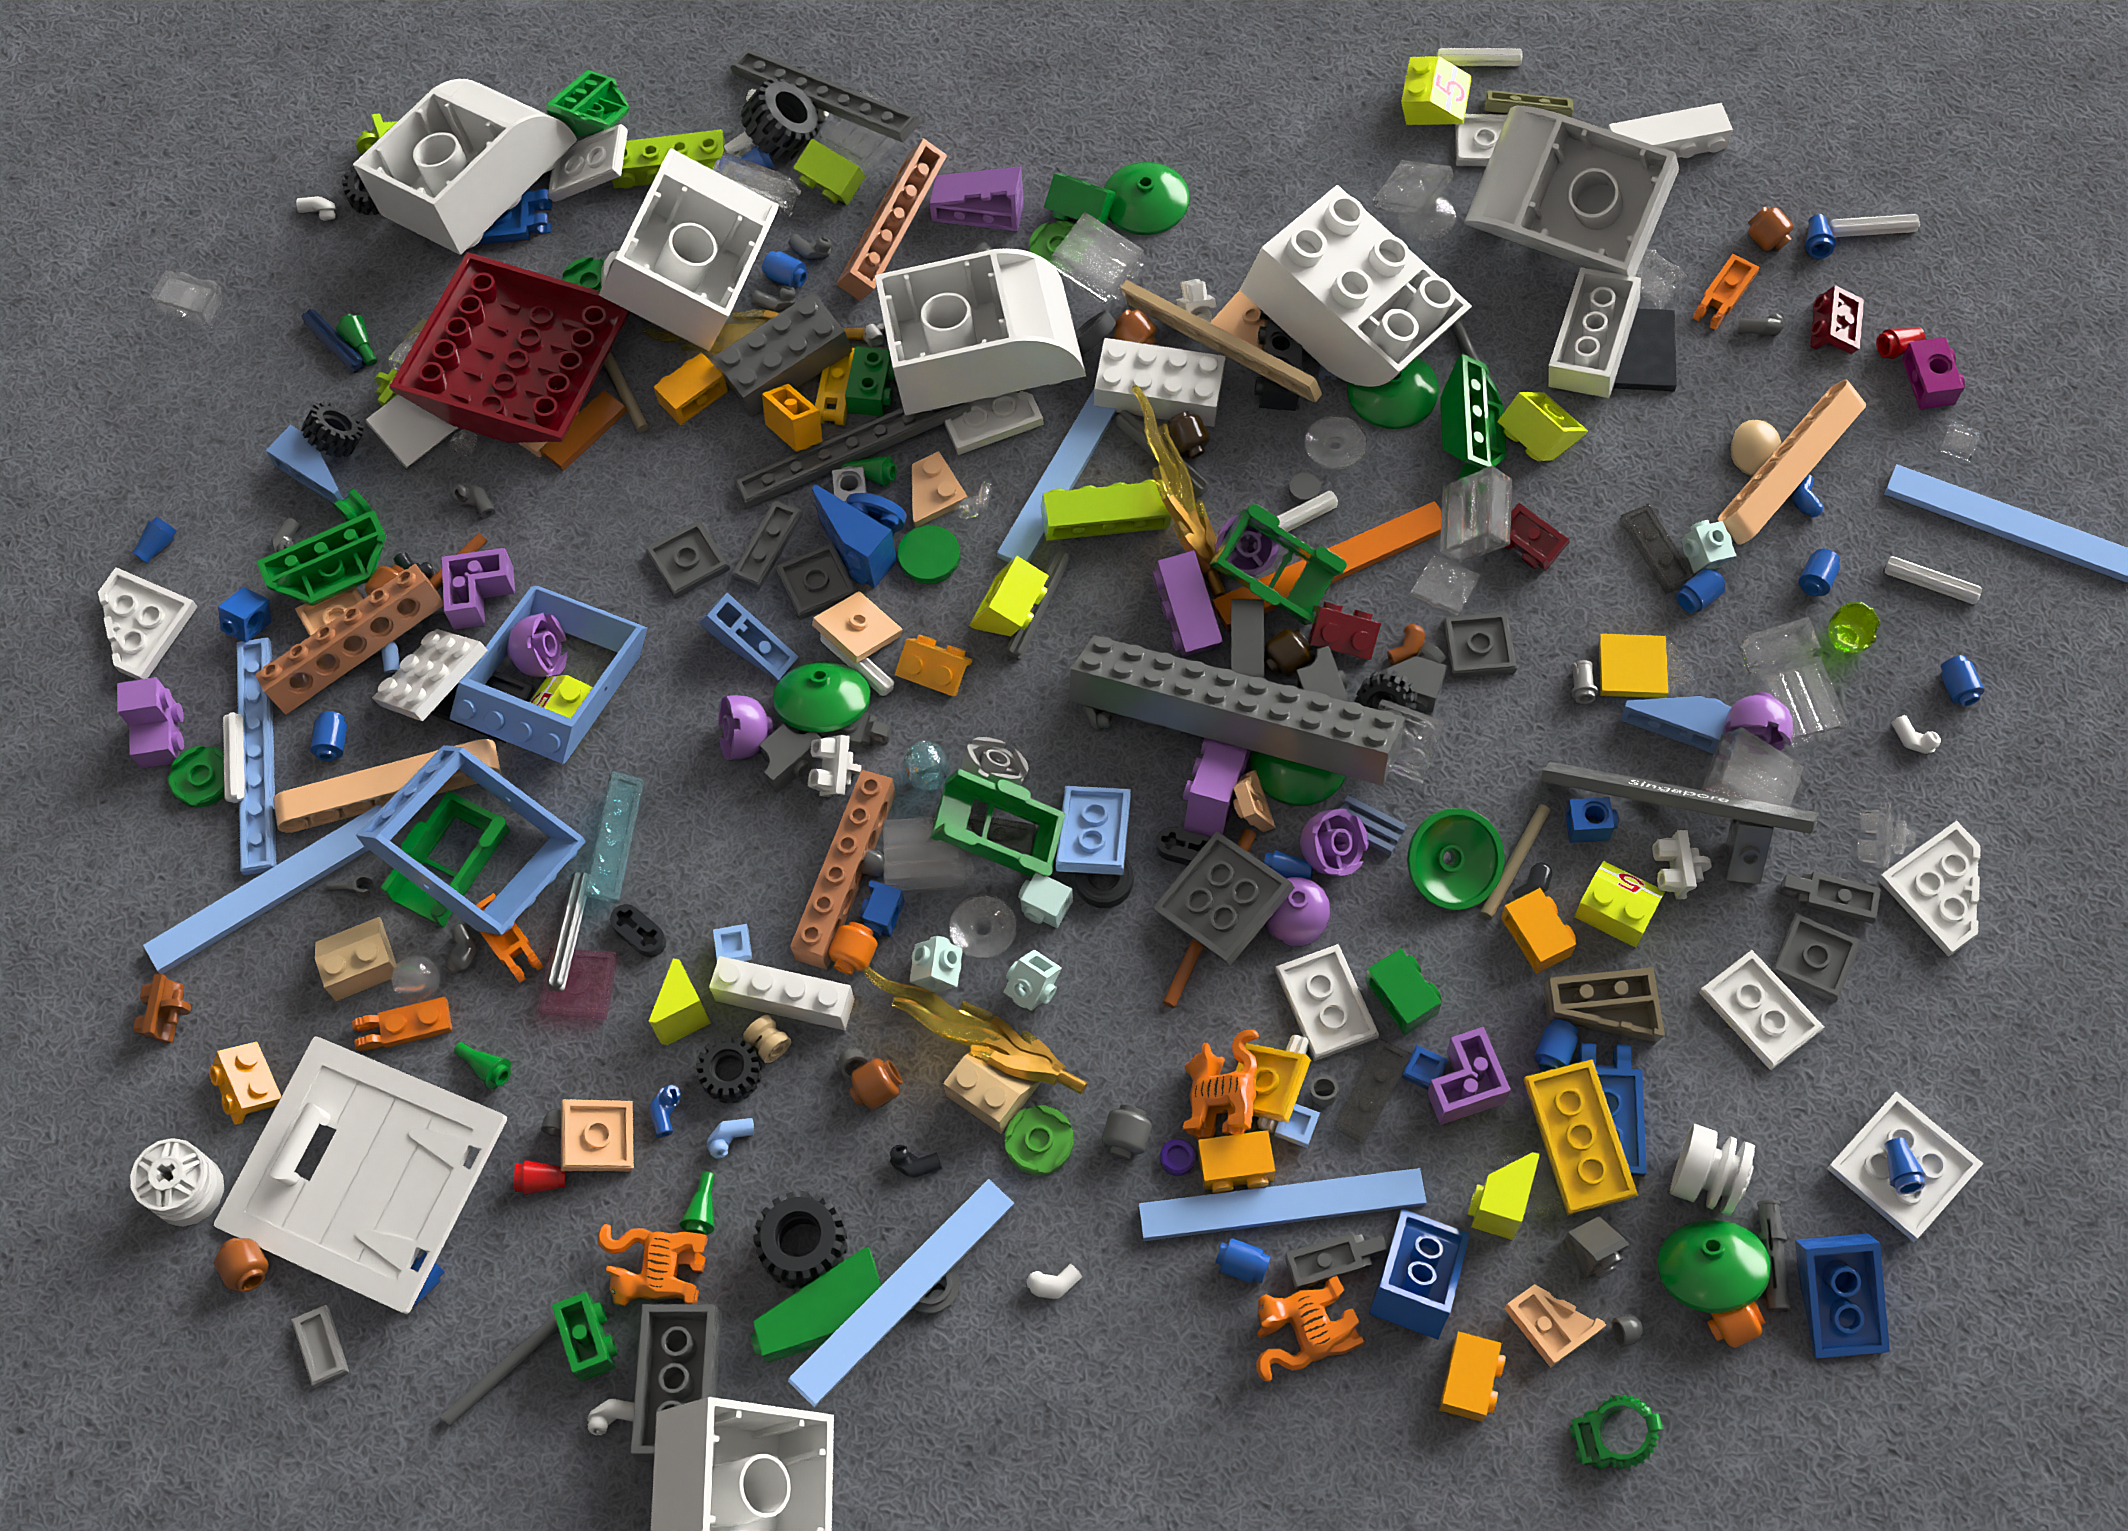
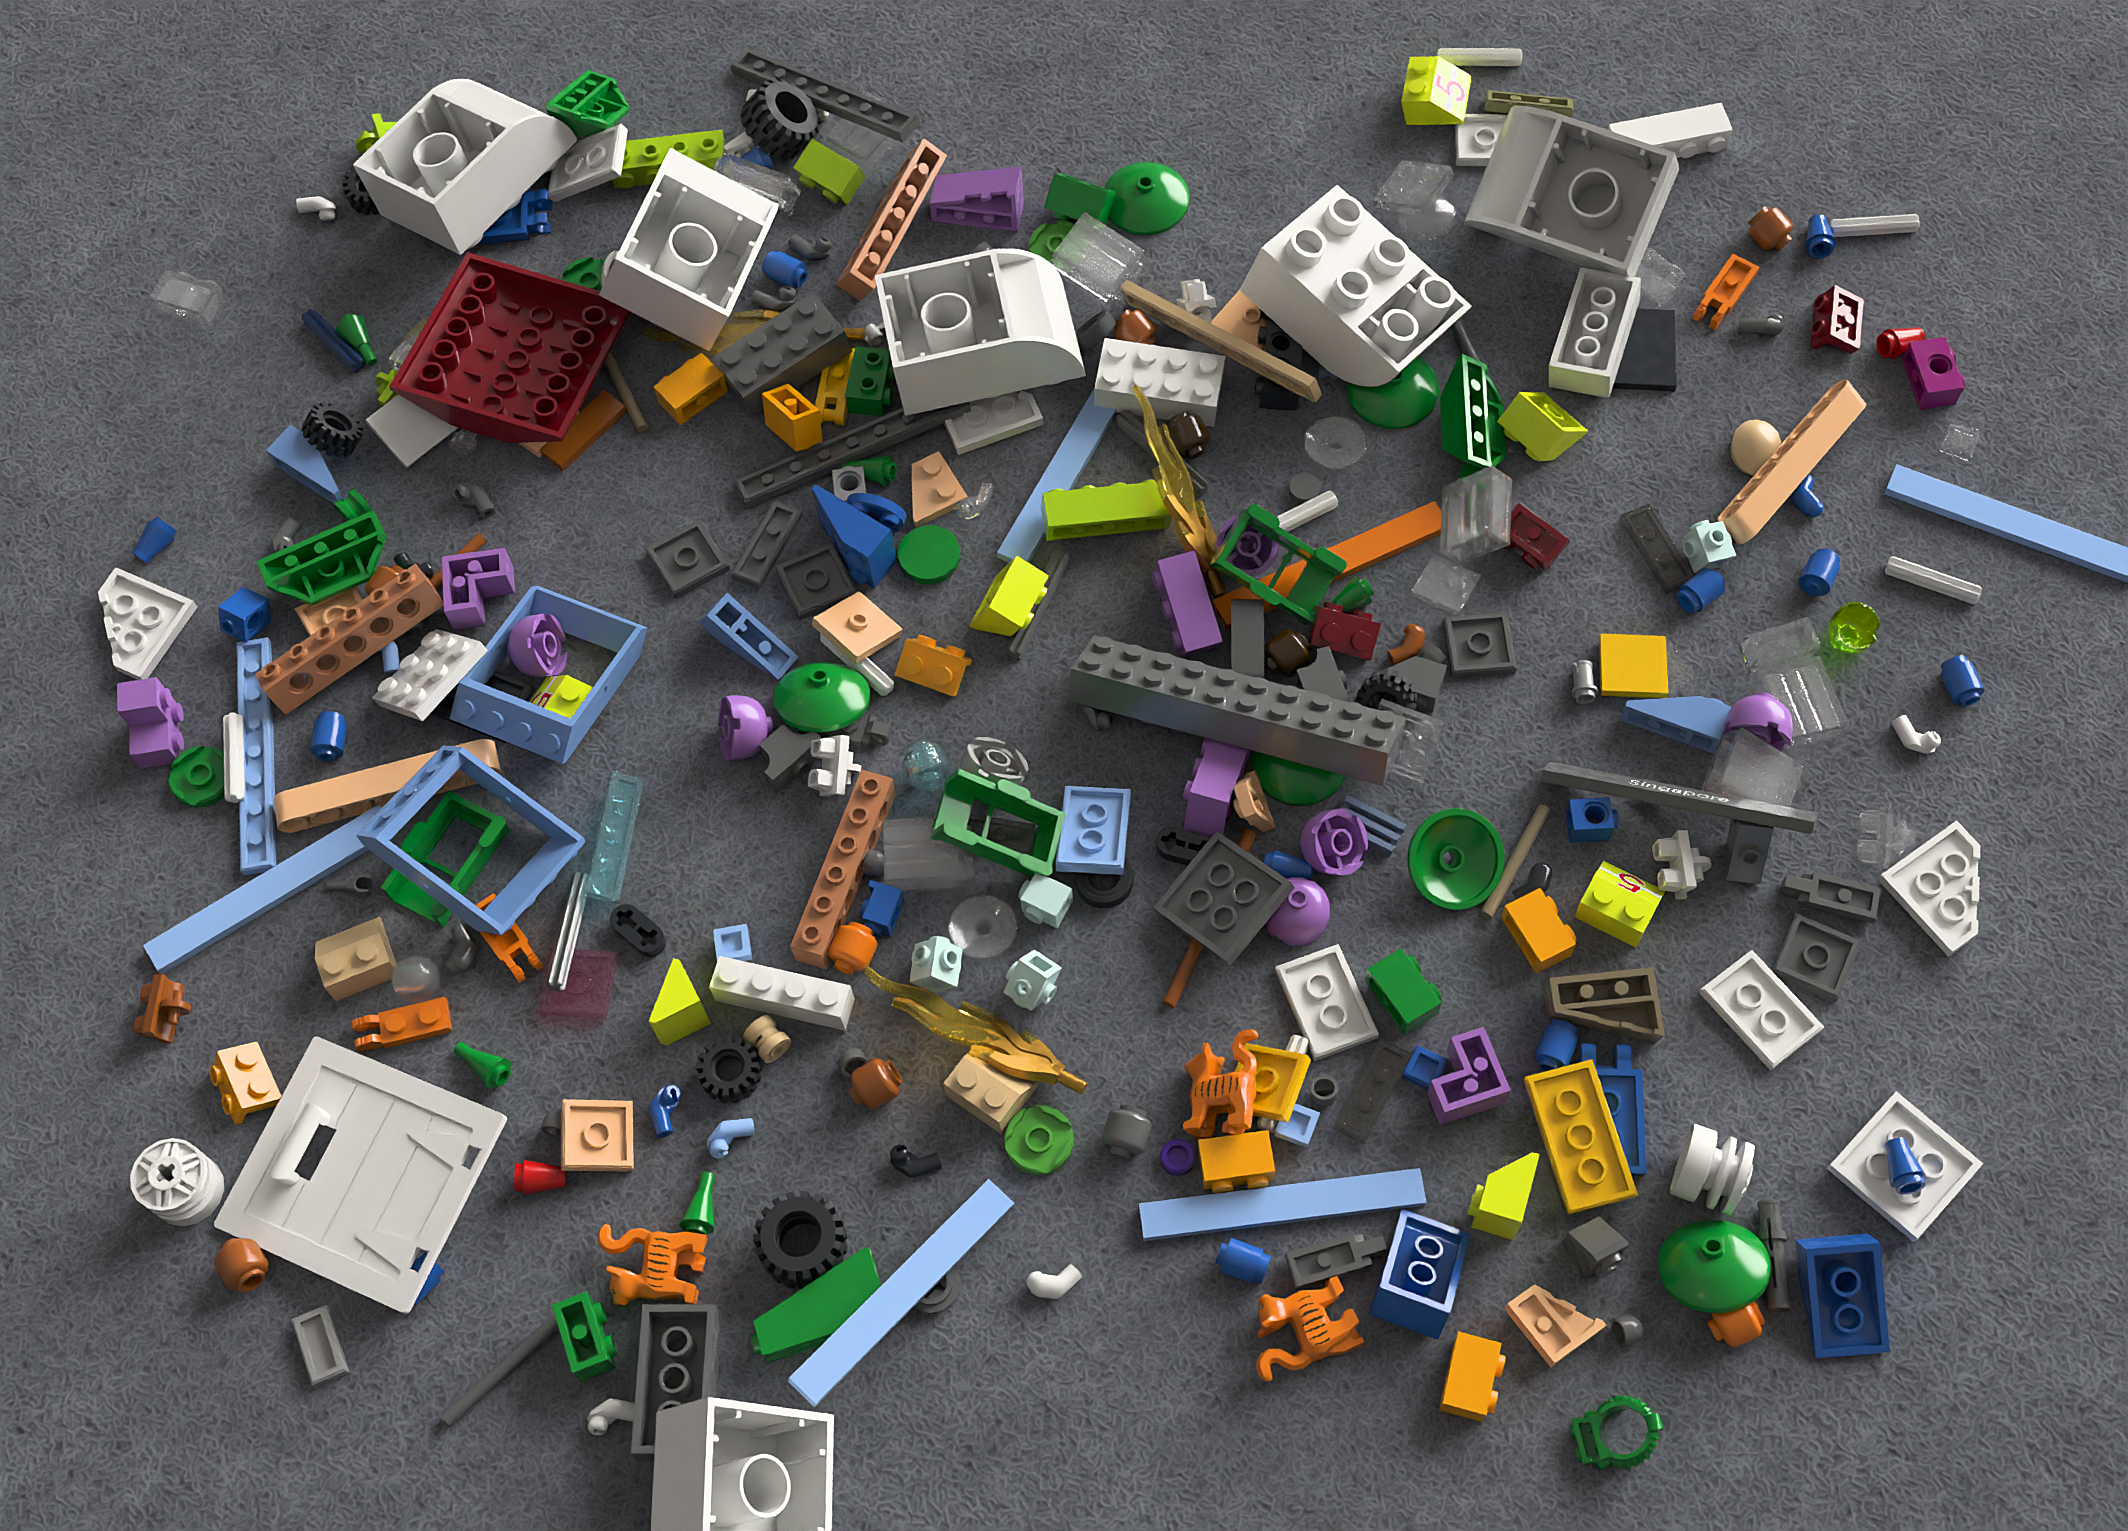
(1354, 595): none -> green cone

